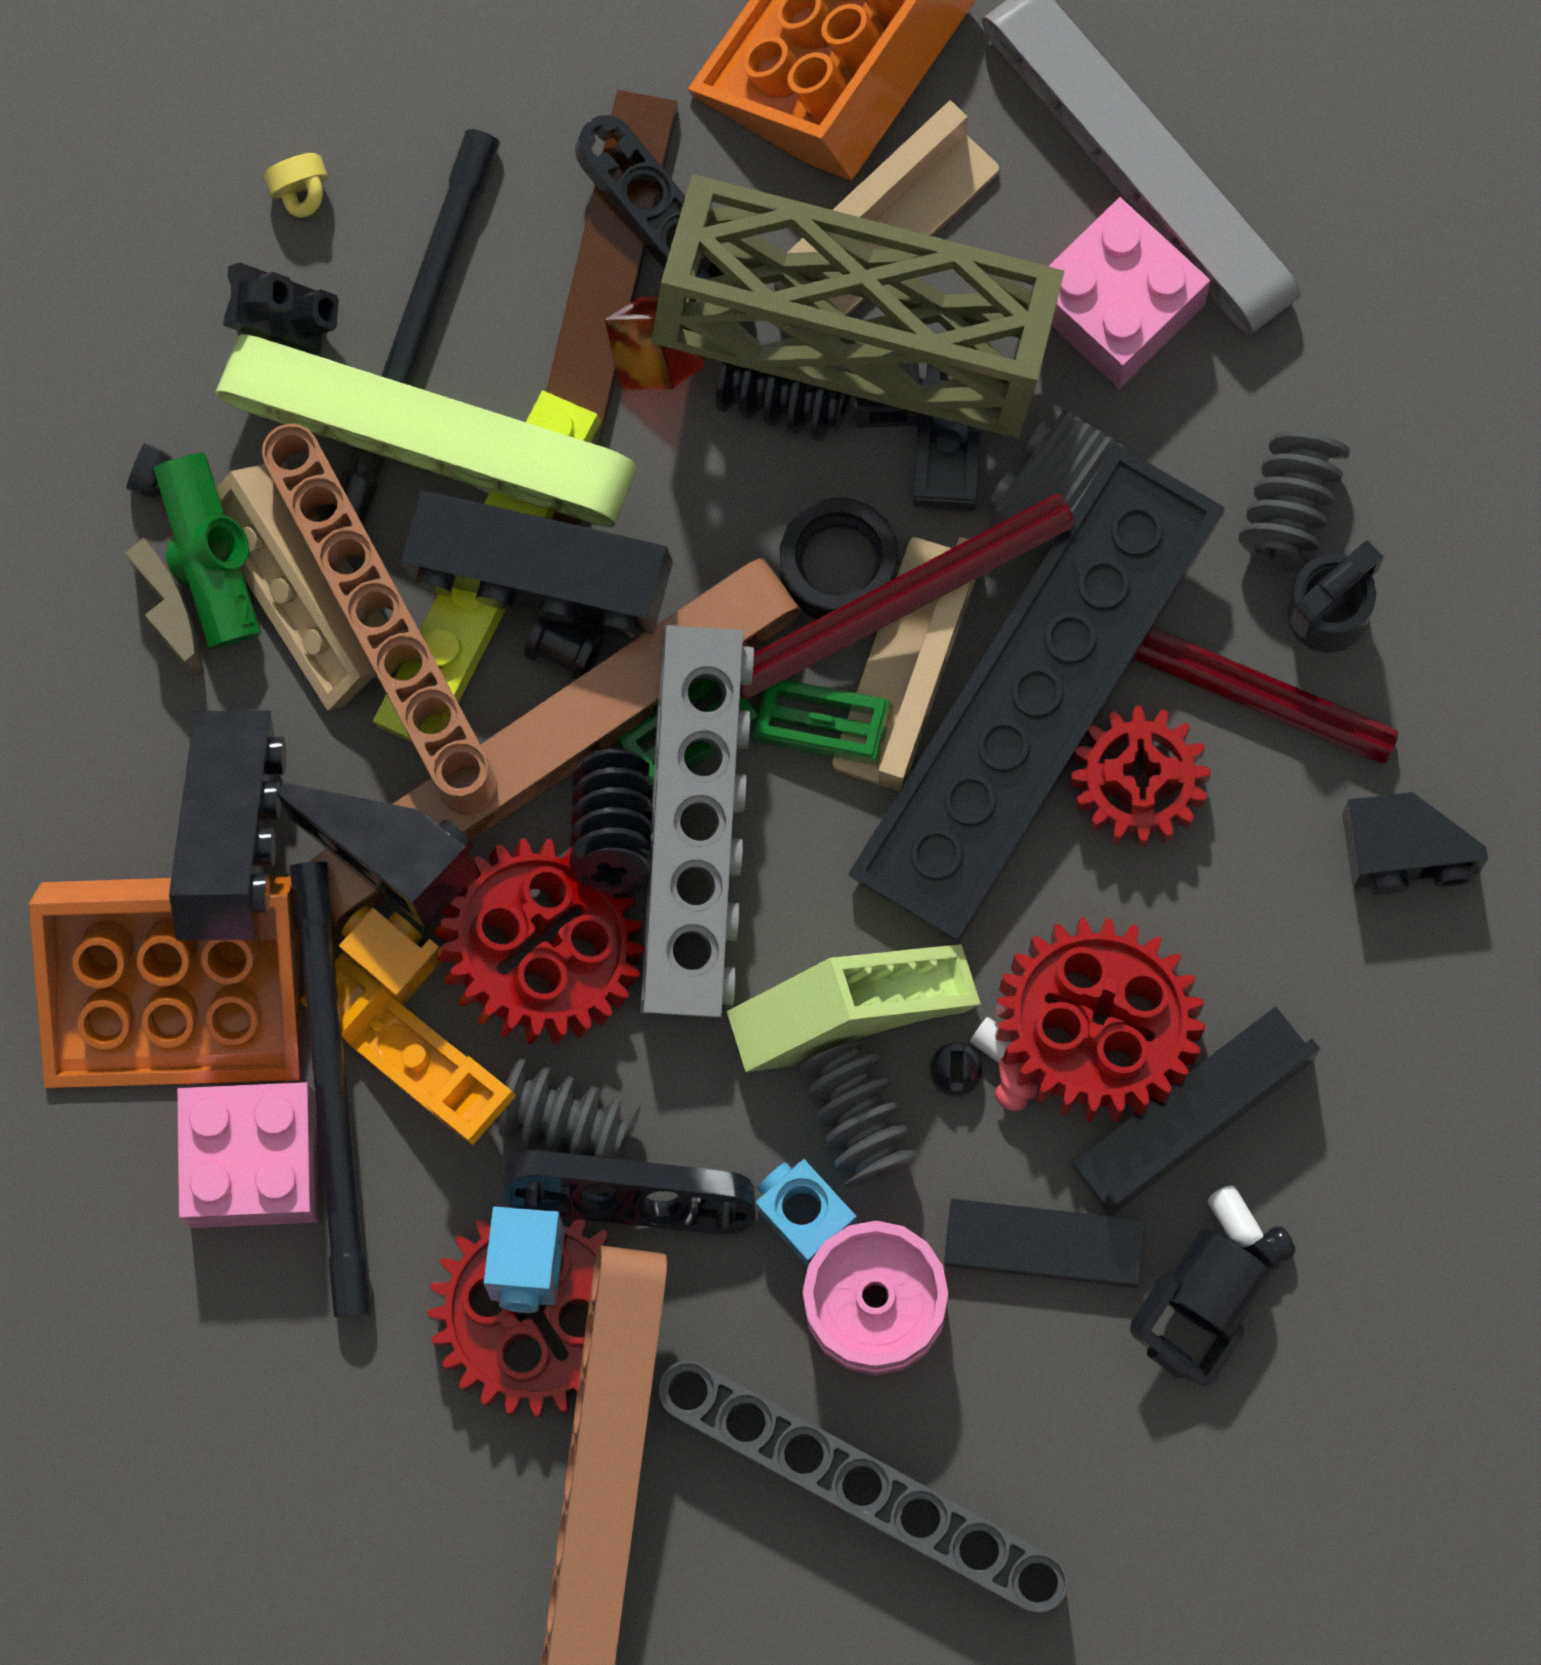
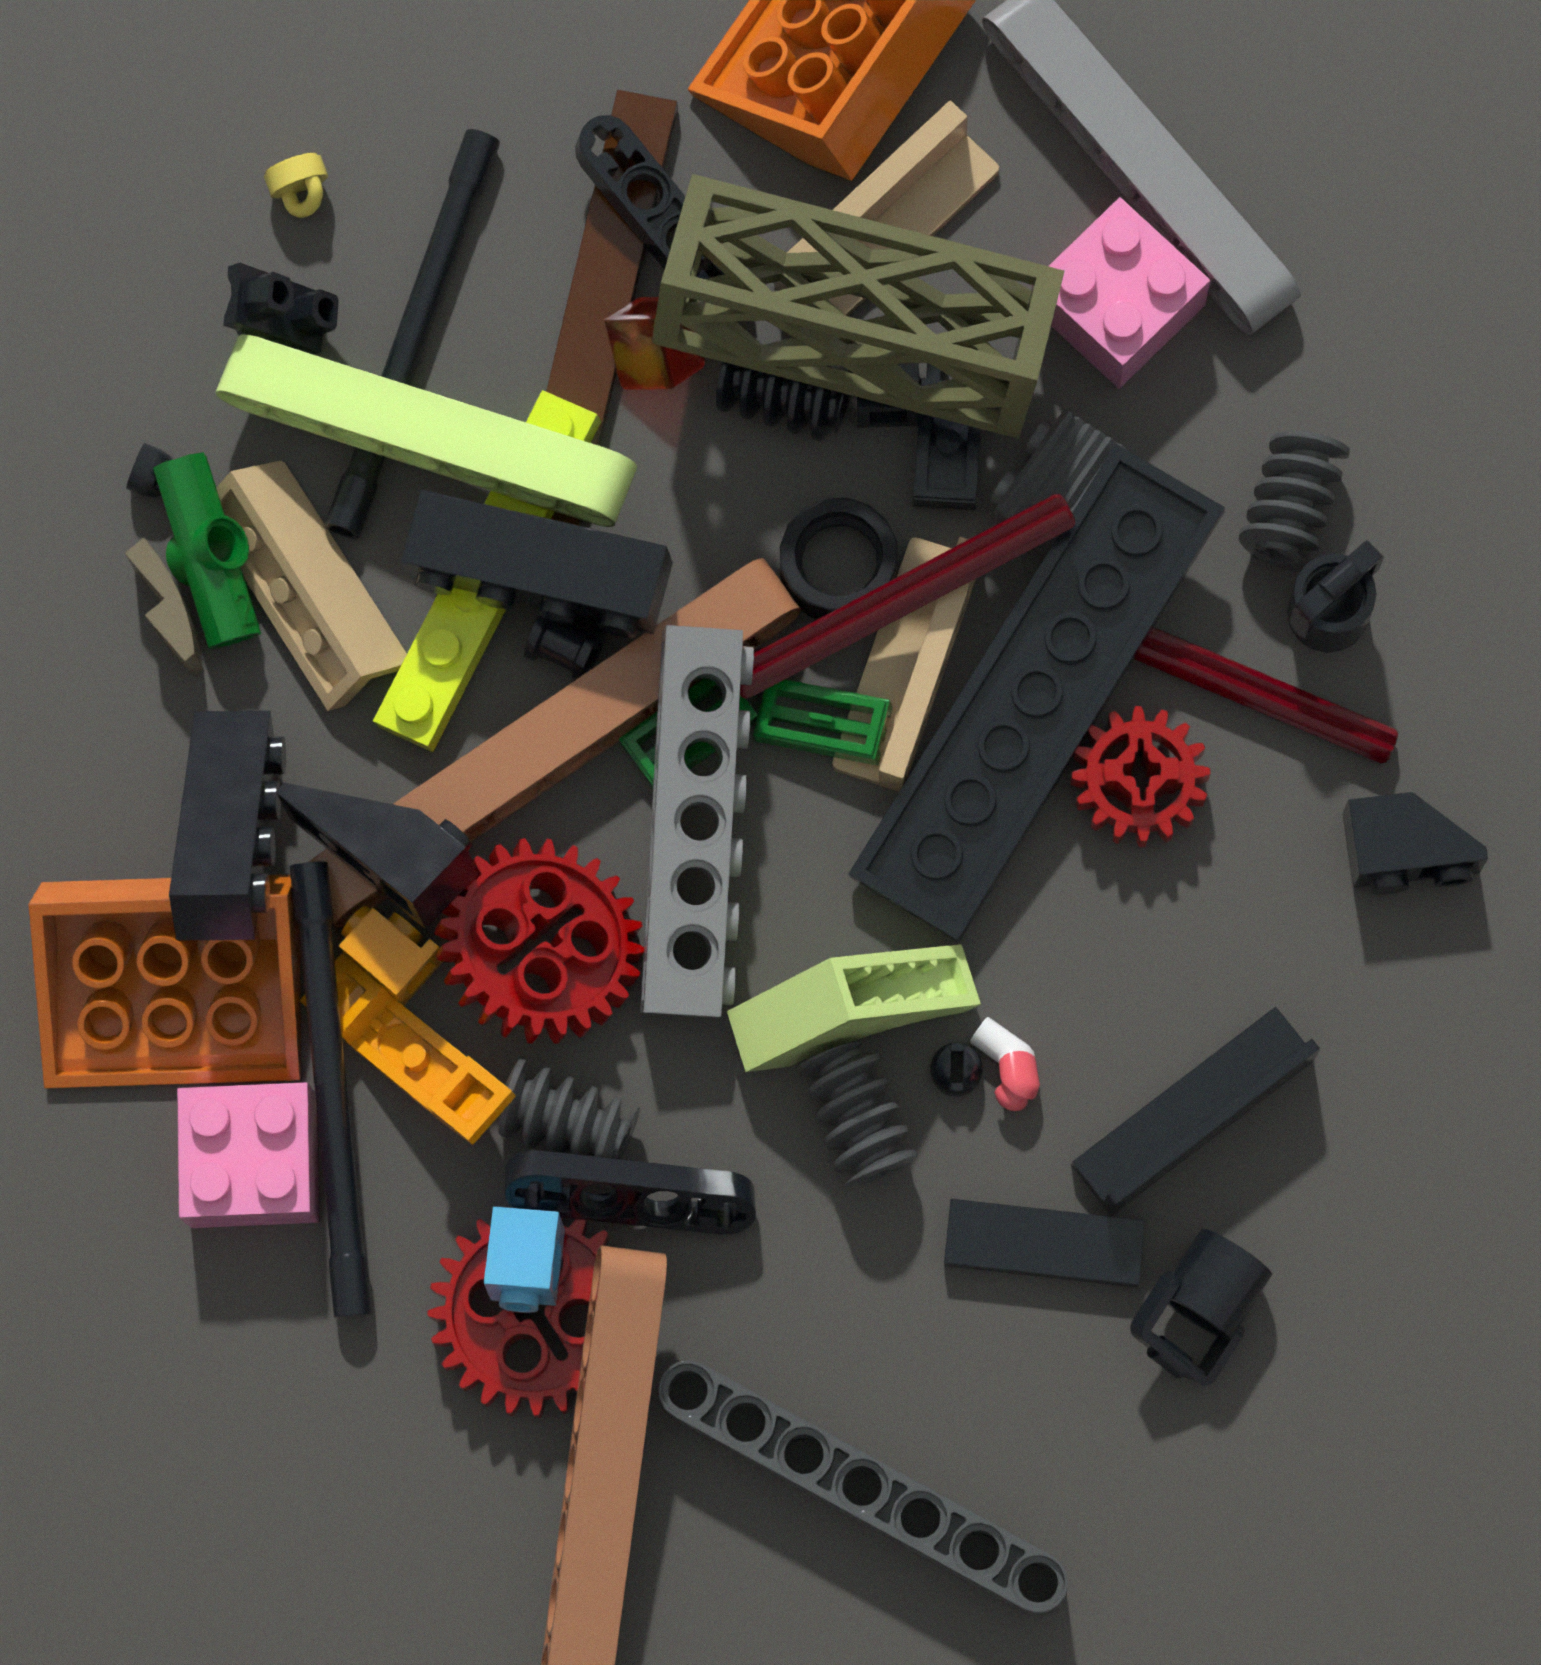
(384, 645): nougat beam -> none
(611, 821): black piece -> none
(784, 1184): medium azure brick -> none
(882, 1337): bright pink wheel -> none
(1080, 1068): red gear -> none
(1245, 1232): white arm -> none

